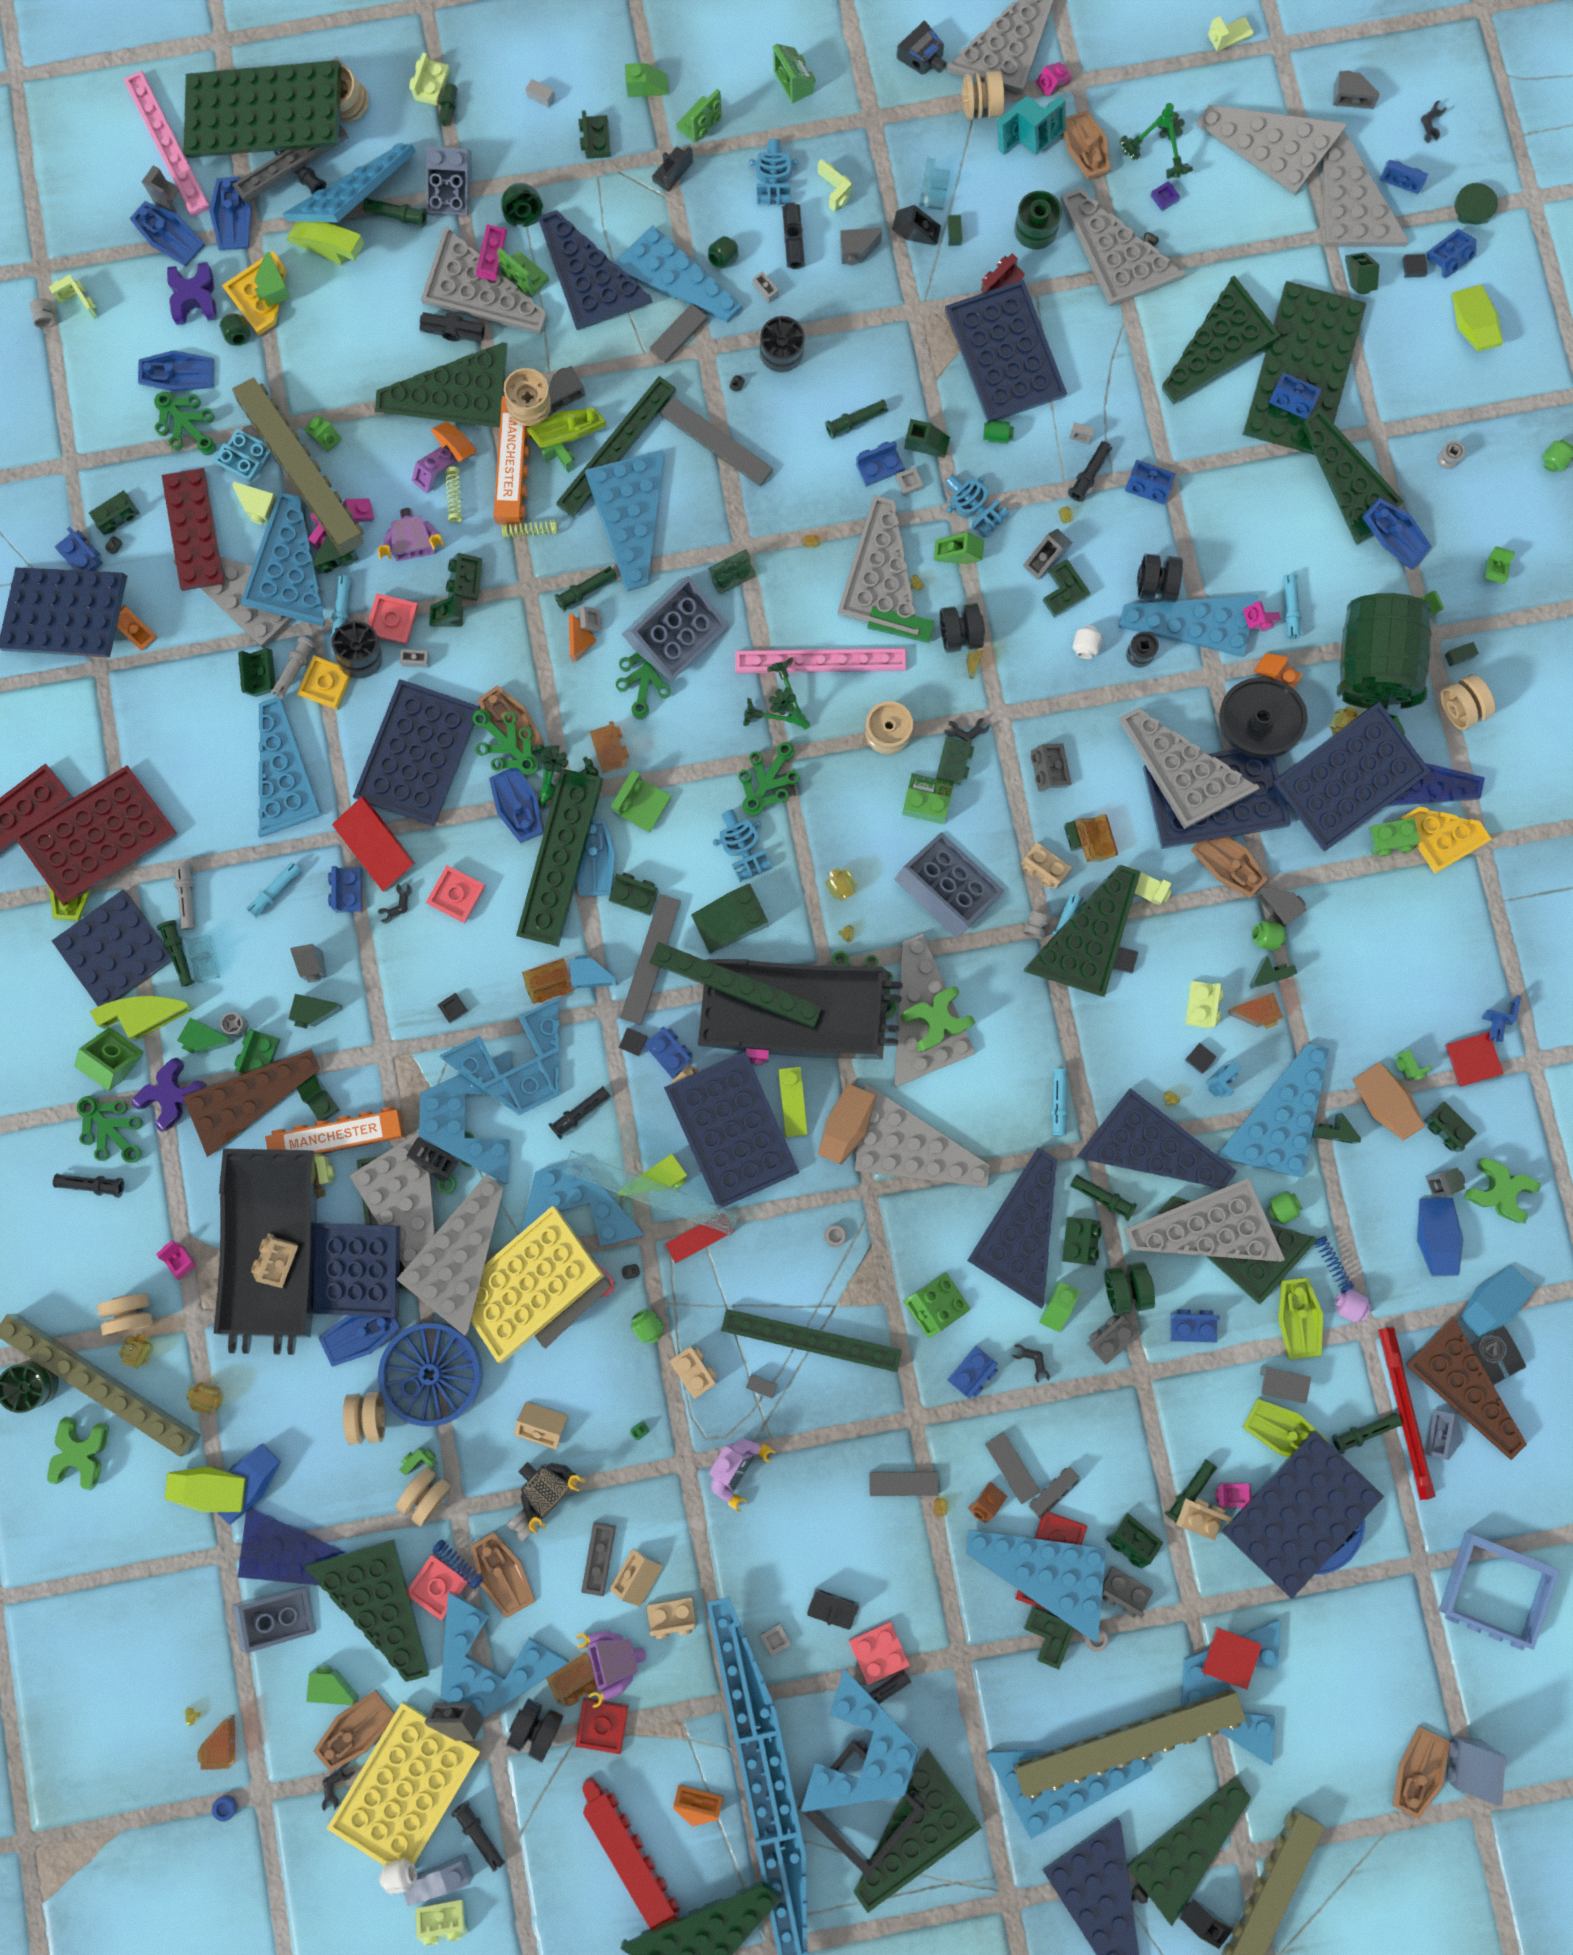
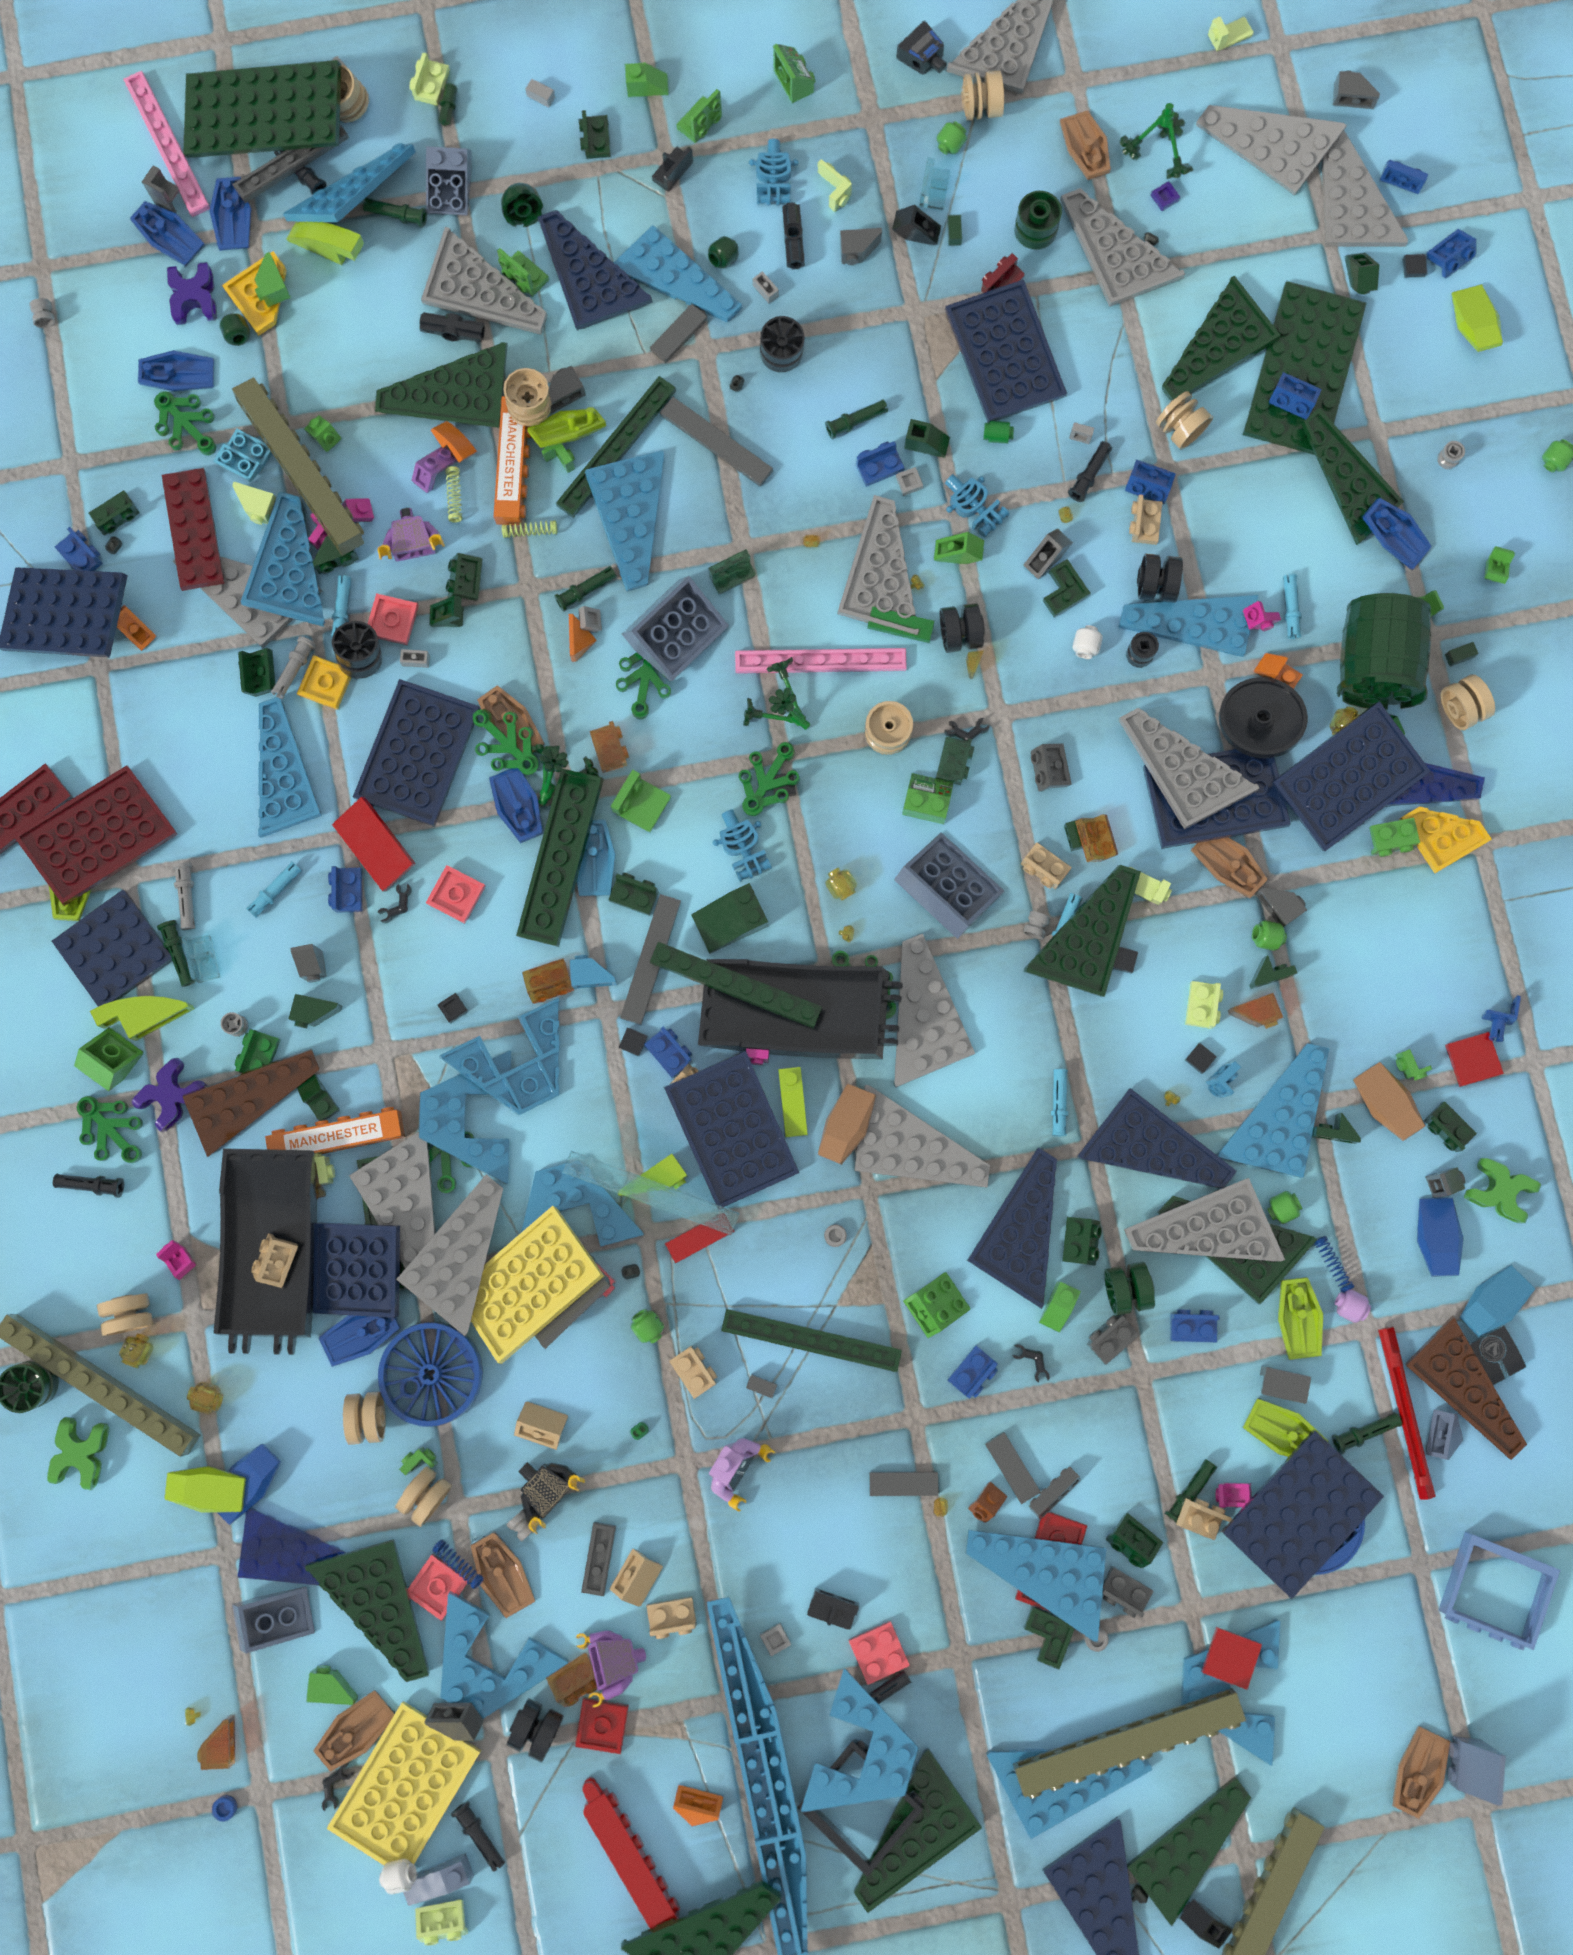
(67, 287): yellowish green bracket -> none
(202, 1038): green slope -> none
(441, 1175): black slope -> none
(488, 260): dark pink tile -> none
(572, 1122): black pin -> none
(937, 1019): bright green piece -> none
(951, 138): none -> bright green head
(1031, 125): teal bracket -> none
(1053, 76): dark pink bracket -> none
(1112, 1201): dark green pin -> none
(1146, 521): none -> tan bracket
(1182, 418): none -> tan wheel
(1426, 121): black arm -> none
(1475, 204): dark green tile -> none

